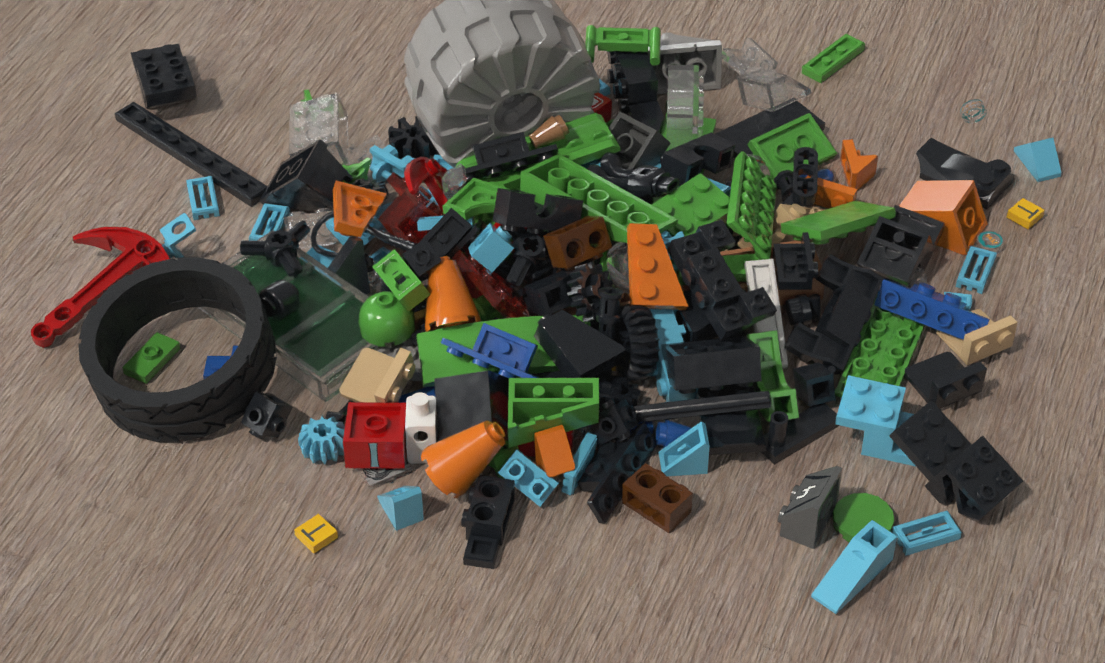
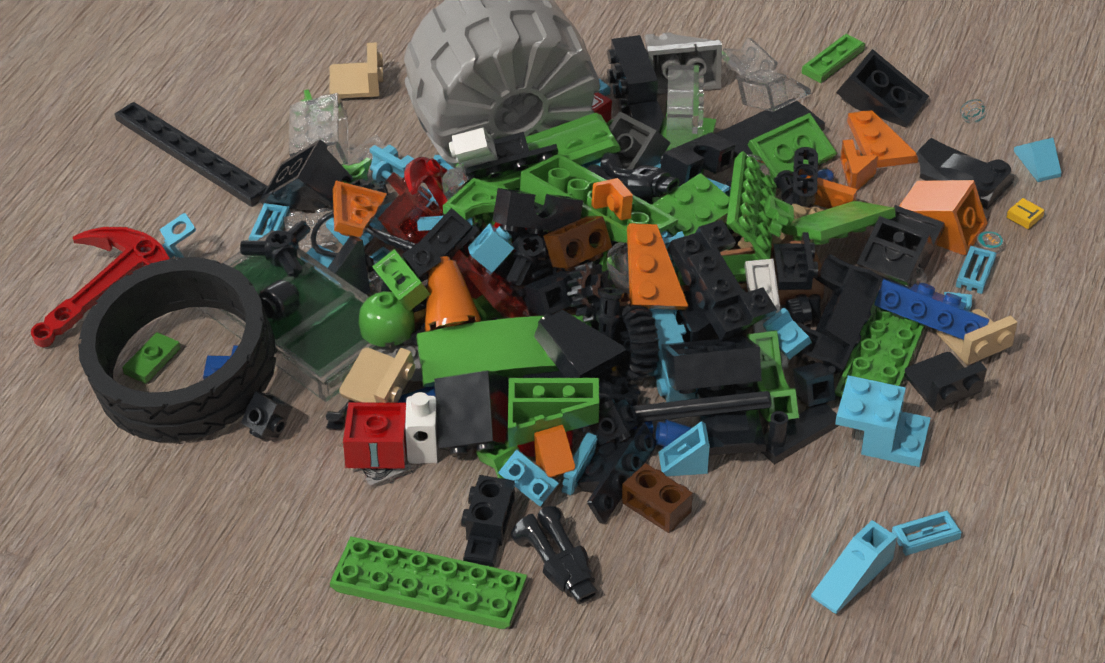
(163, 76): black piece -> none
(205, 211): medium azure tile -> none
(316, 533): yellow tile -> none
(322, 439): medium azure gear -> none
(358, 79): none -> tan bracket
(403, 506): medium azure slope -> none
(411, 140): black gear -> none
(428, 582): none -> bright green plate
(462, 457): orange cone -> none
(473, 147): none -> white brick
(499, 349): blue bracket -> none
(549, 132): medium nougat cone -> none
(566, 570): none -> black piece
(613, 195): none -> orange bracket
(624, 40): bright green plate -> none
(779, 214): none -> bright green plate
(790, 335): none -> medium azure bracket
(810, 507): dark grey slope -> none
(857, 510): bright green tile -> none
(878, 139): none -> orange wing
(882, 89): none -> black slope
(954, 467): black piece -> none

